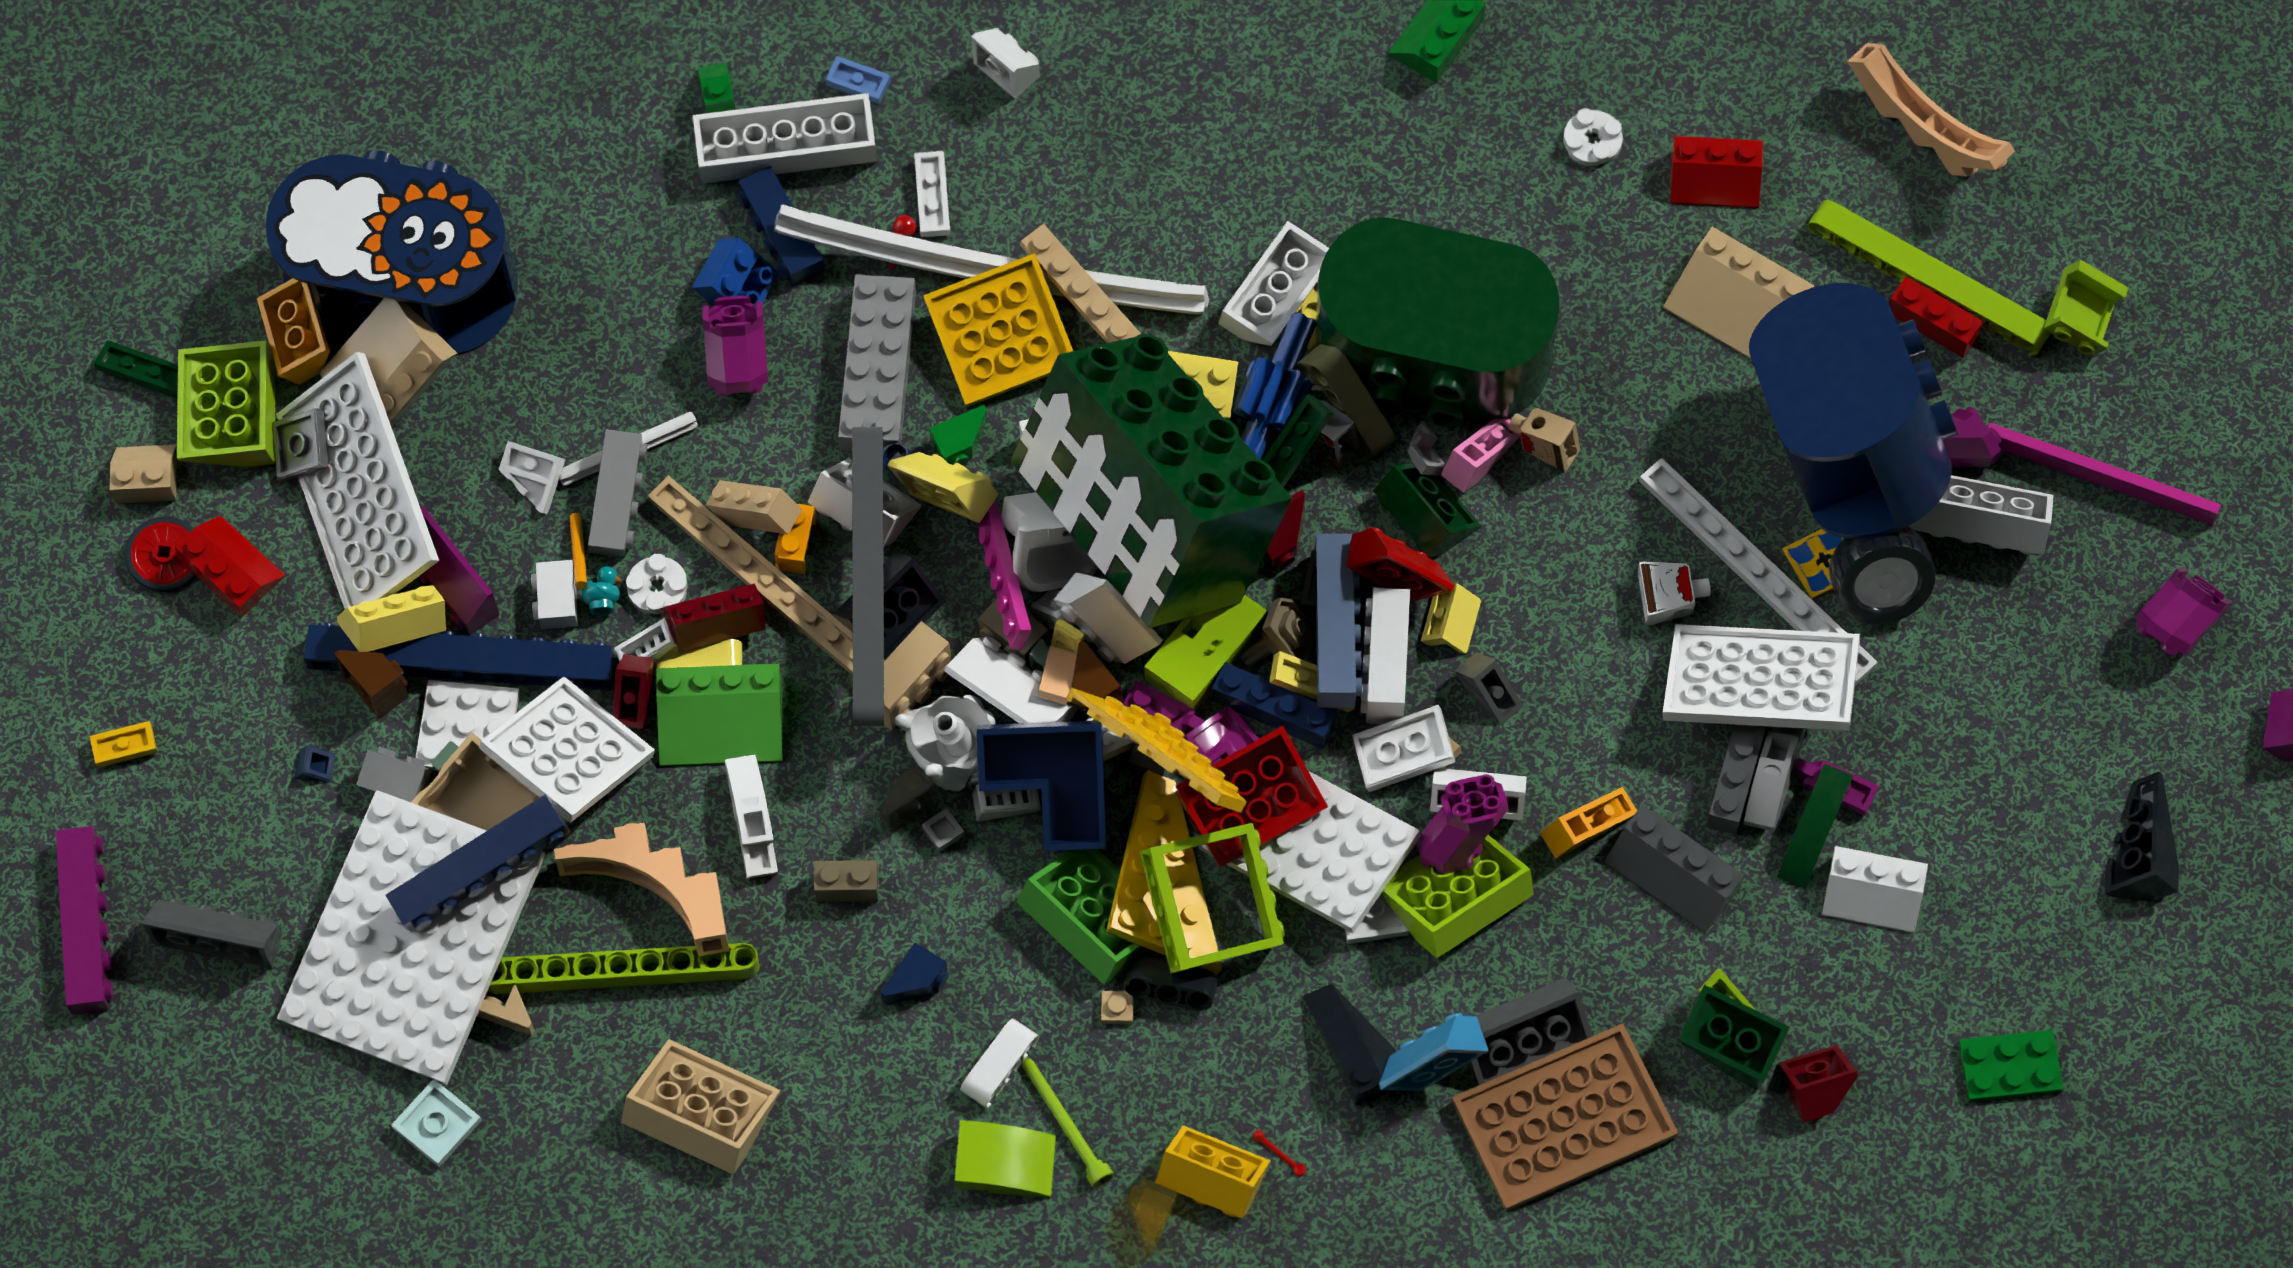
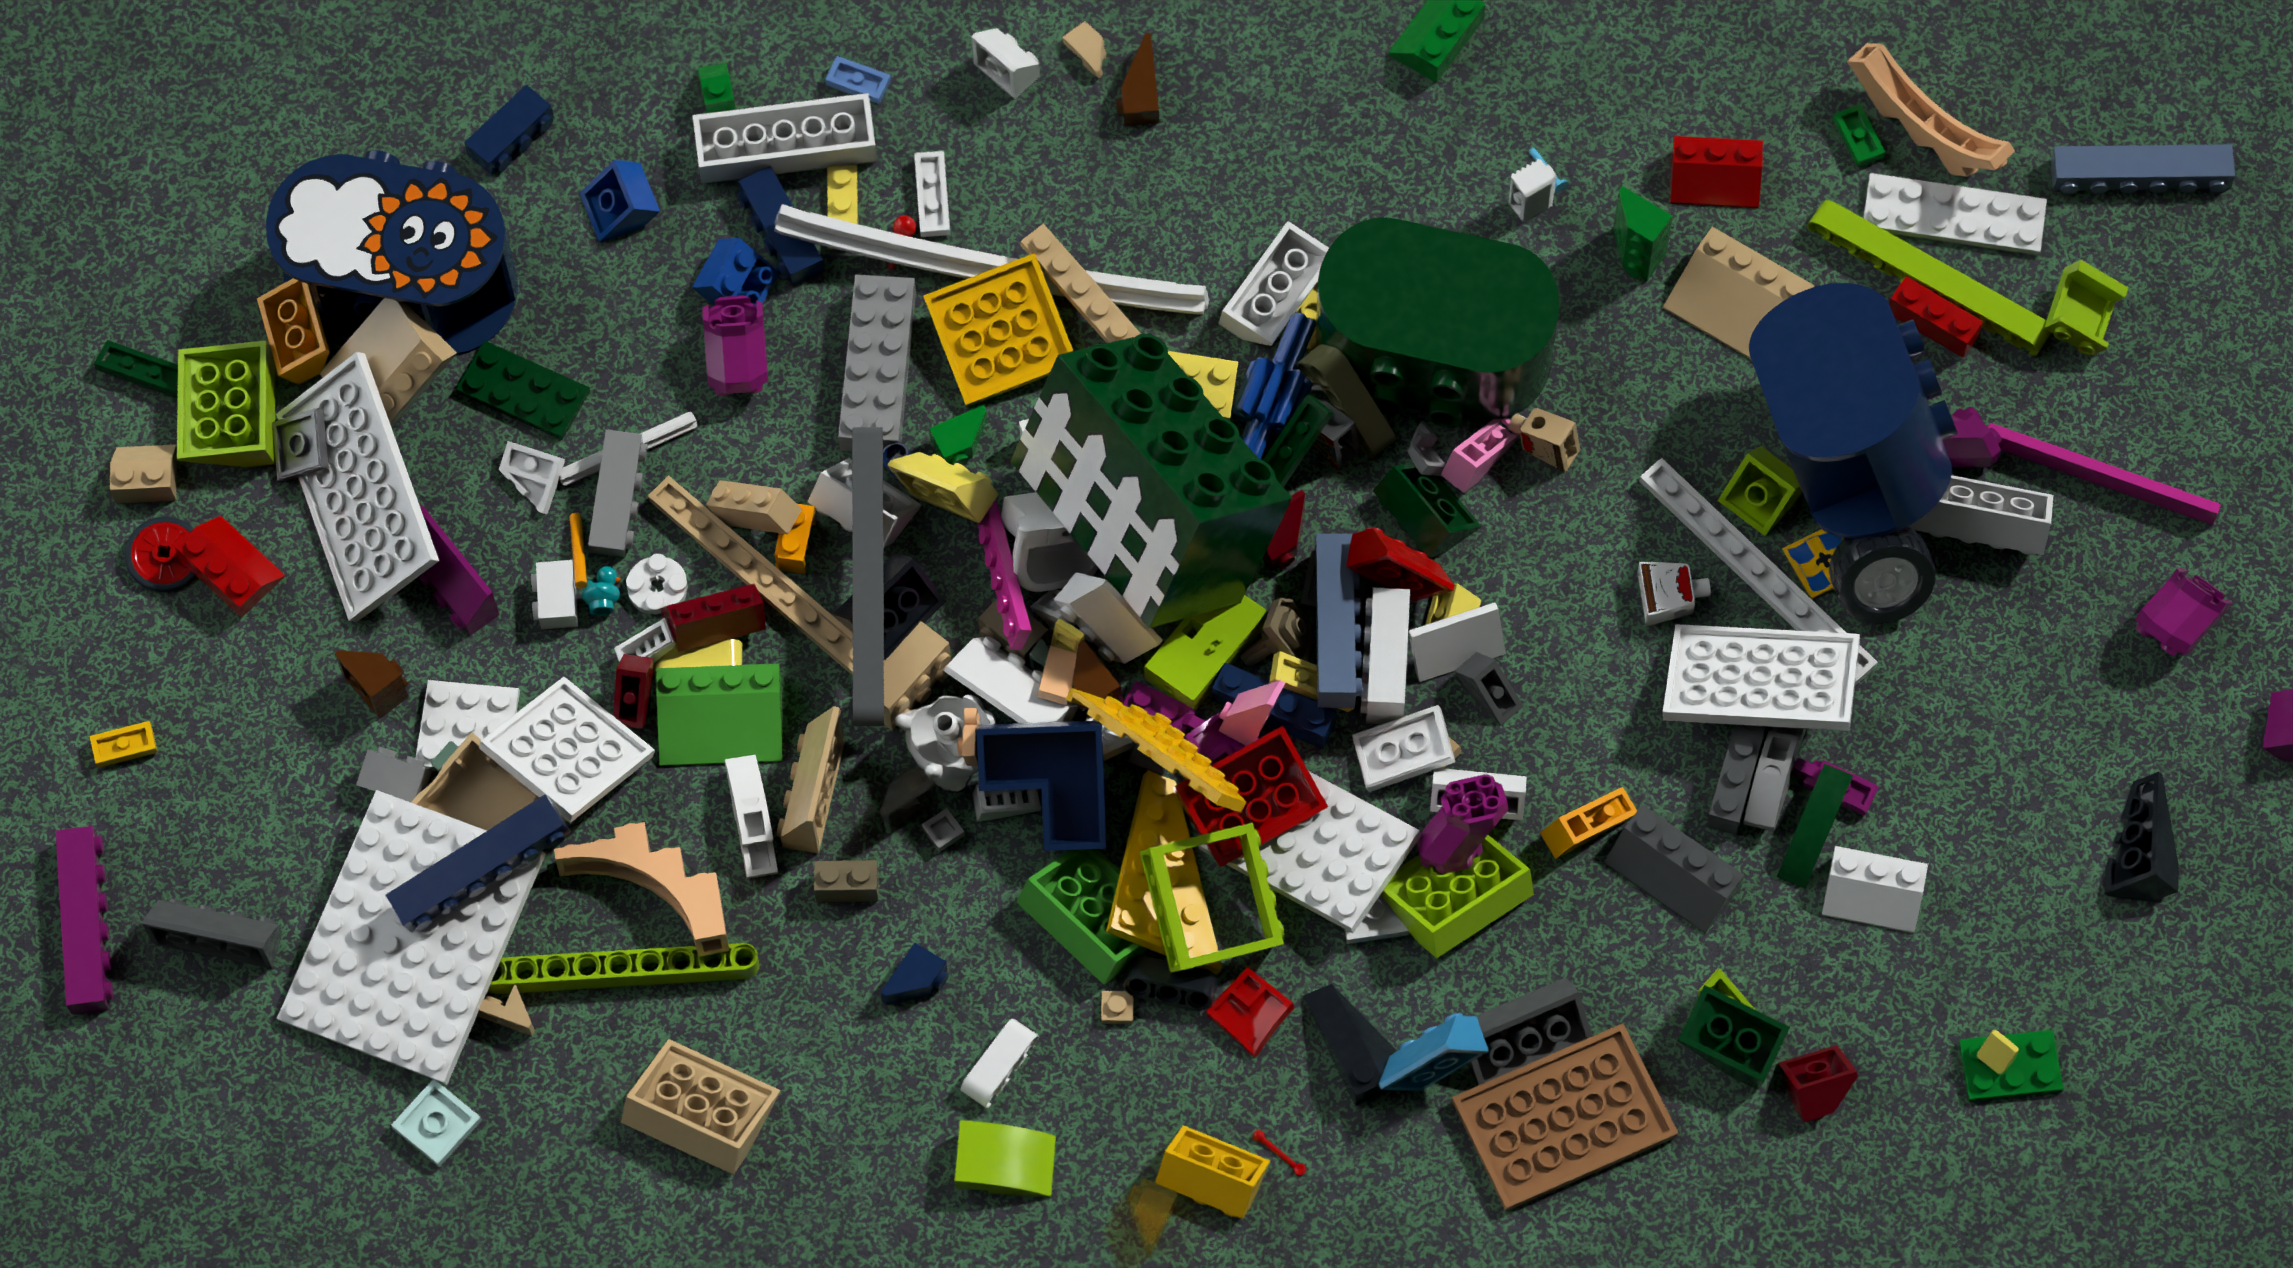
(315, 764): dark blue slope -> none
(394, 619): light yellow slope -> none
(477, 658): dark blue brick -> none
(509, 130): none -> dark blue brick
(523, 390): none -> dark green plate
(619, 200): none -> blue slope
(813, 783): none -> tan slope
(843, 193): none -> light yellow plate
(968, 743): none -> light nougat plate
(1088, 46): none -> tan slope
(1095, 1168): lime piece -> none
(1139, 88): none -> reddish brown slope
(1249, 712): none -> bright pink slope
(1250, 1011): none -> red plate
(1452, 641): none -> white tile
(1532, 189): none -> white brick
(1559, 185): none -> medium azure pin
(1590, 122): white plate -> none
(1640, 234): none -> green slope
(1761, 490): none -> lime slope
(1858, 135): none -> green plate
(1956, 214): none -> white plate
(1997, 1052): none -> light yellow slope
(2142, 168): none -> sand blue brick

